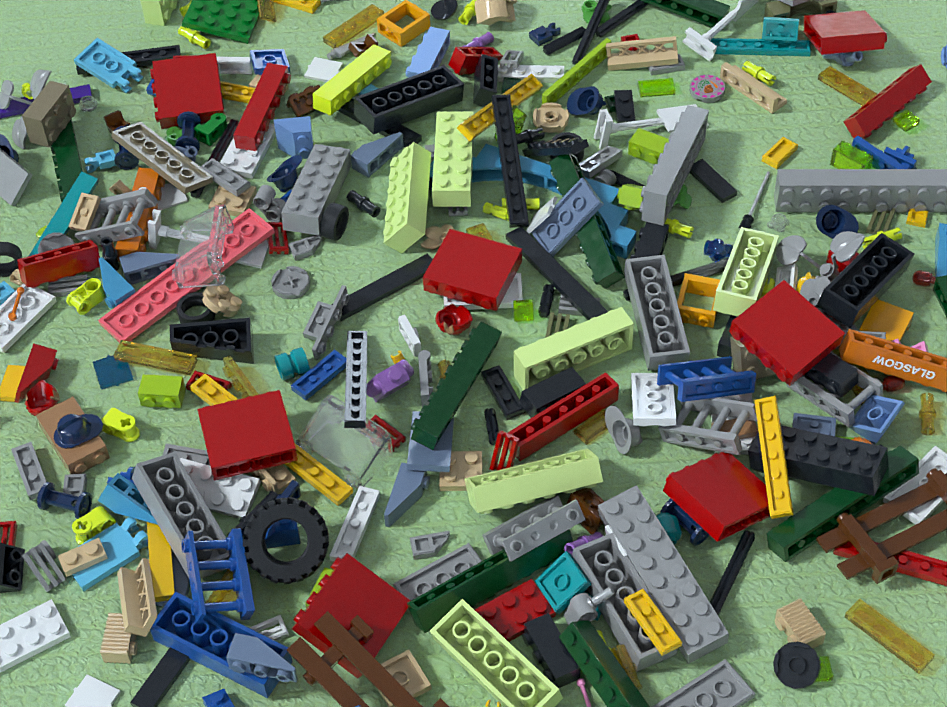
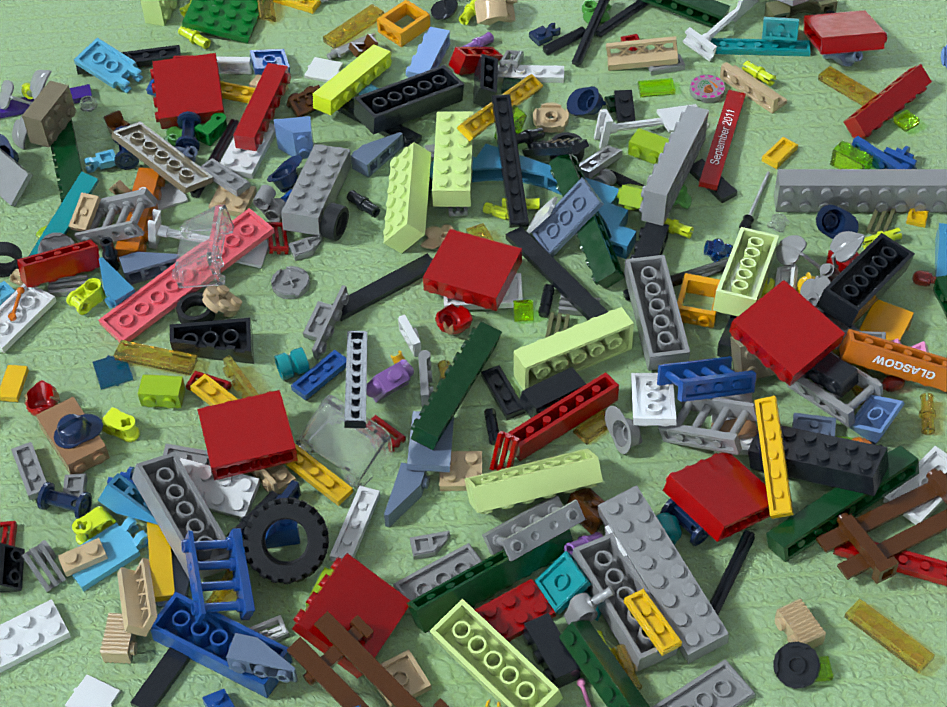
(38, 368): red slope -> none
(576, 73): lime tile -> none
(722, 140): none -> red tile

